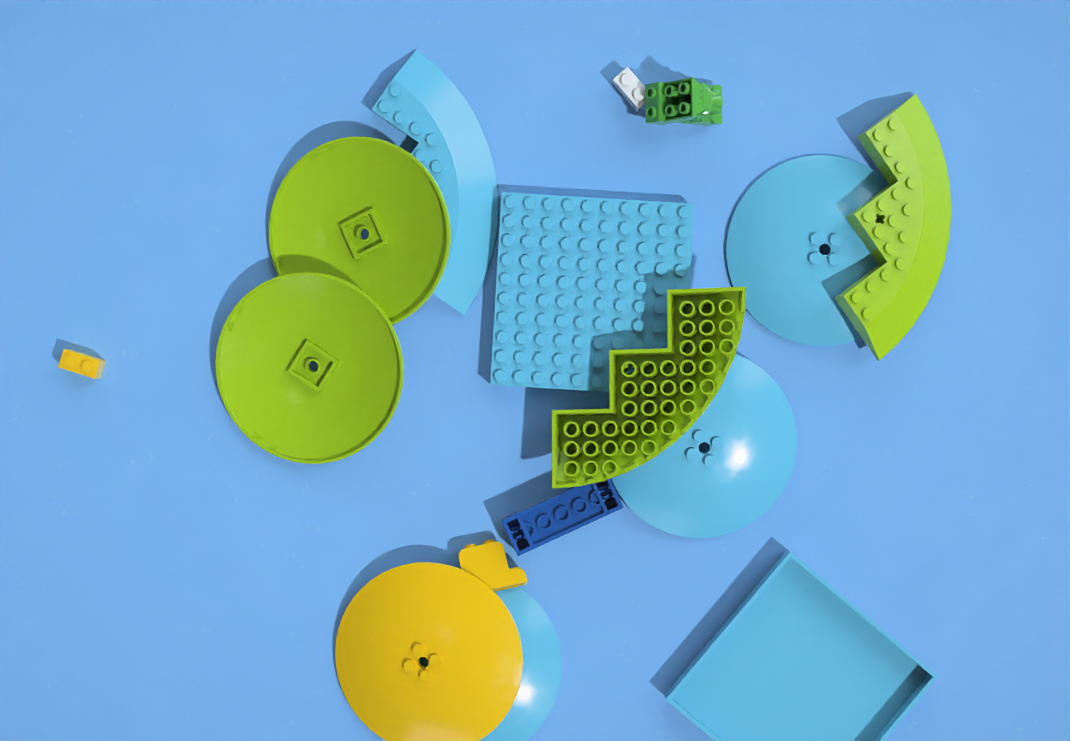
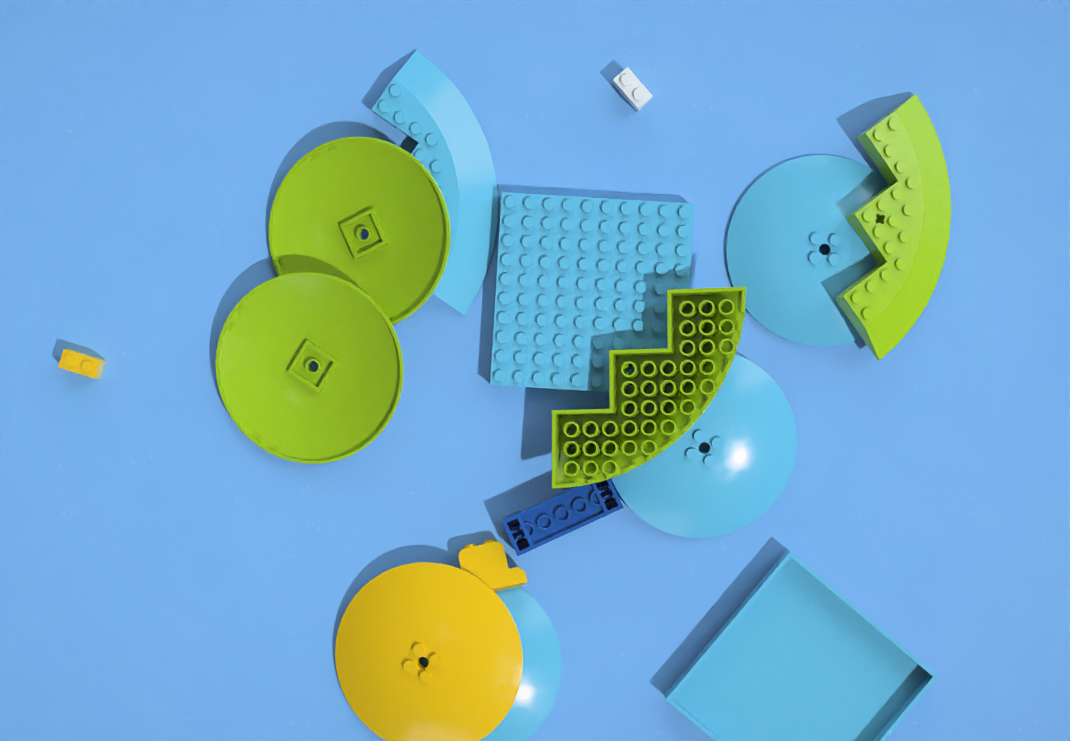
(683, 102): bright green brick -> none

